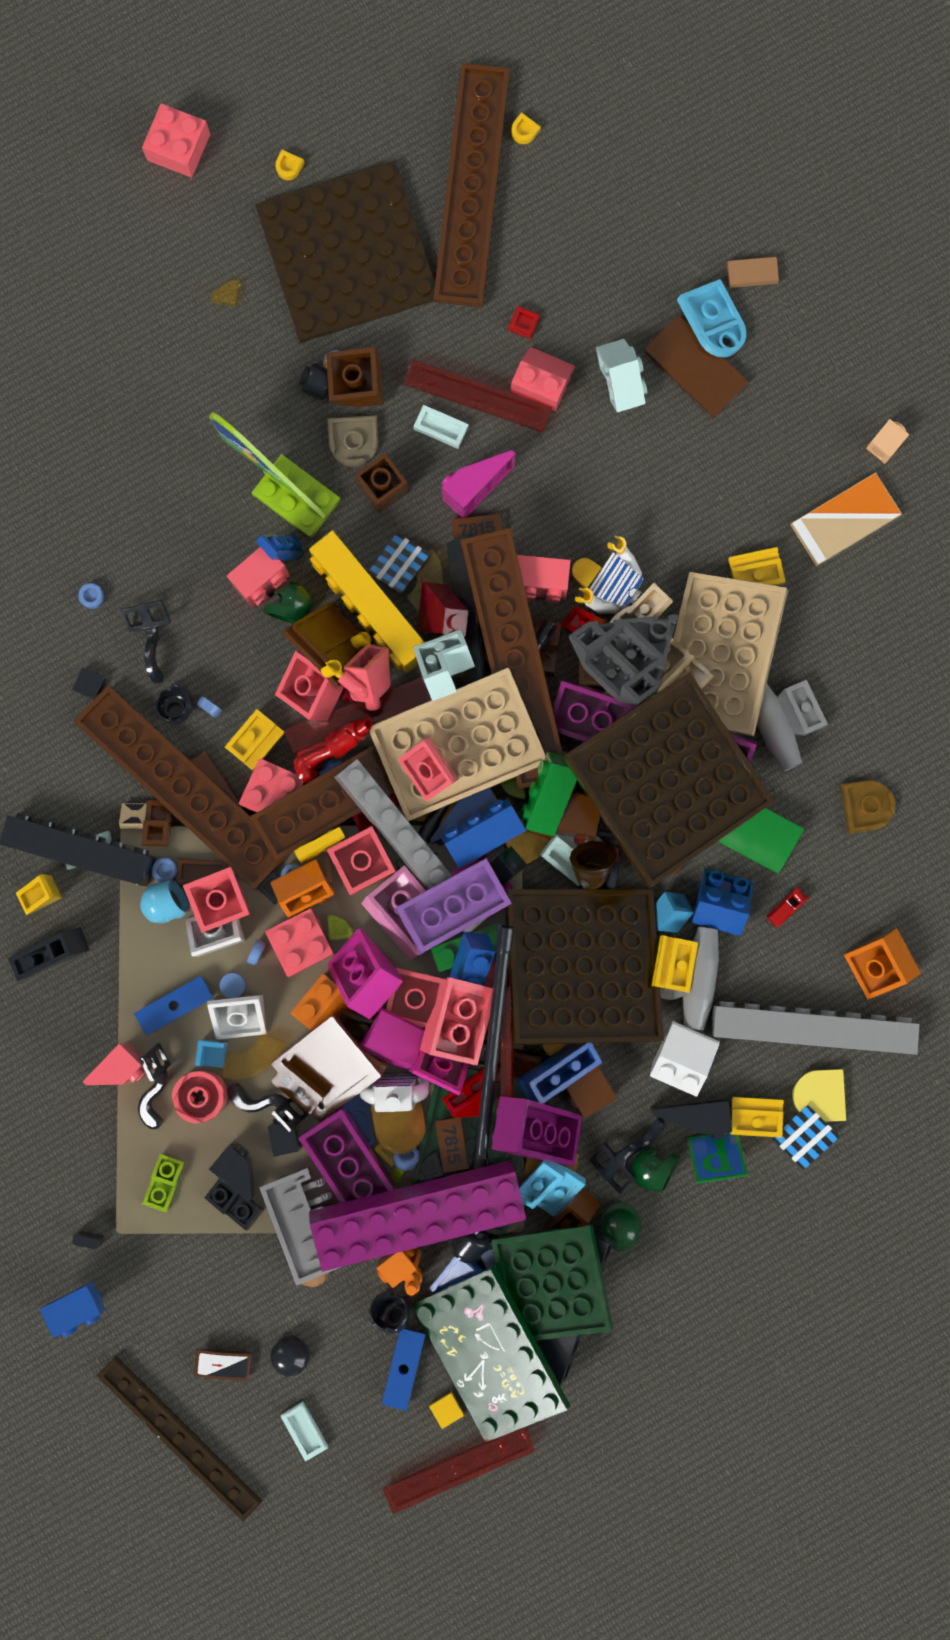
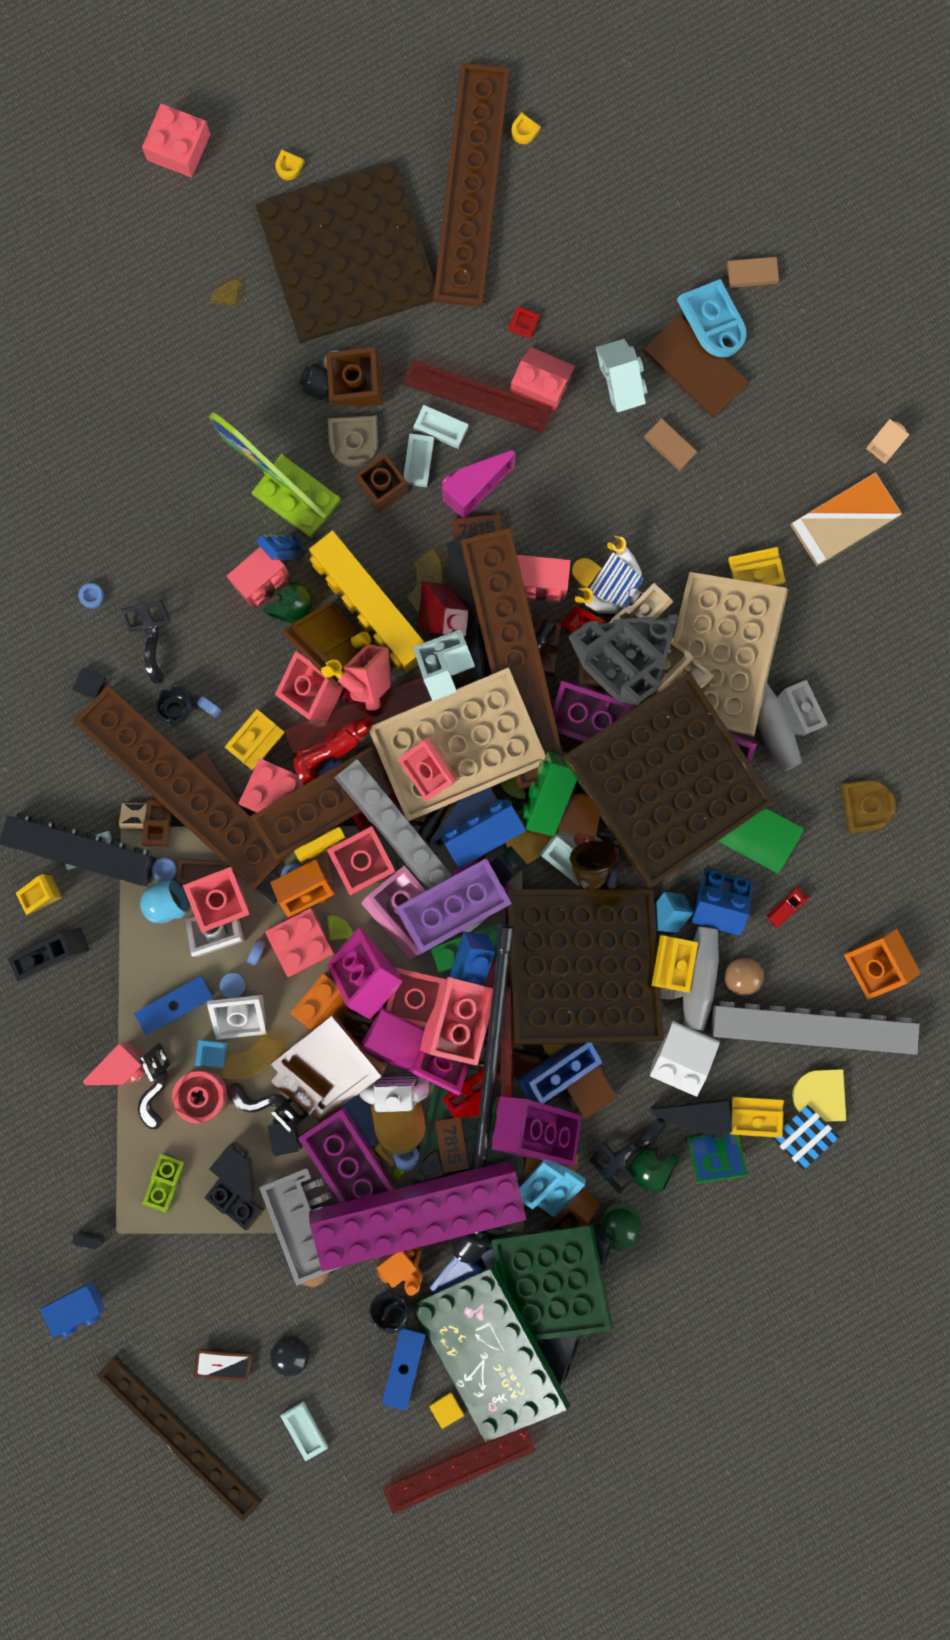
(399, 562): sticker -> none
(418, 460): none -> light aqua tile
(670, 444): none -> medium nougat tile
(744, 976): none -> medium nougat hair

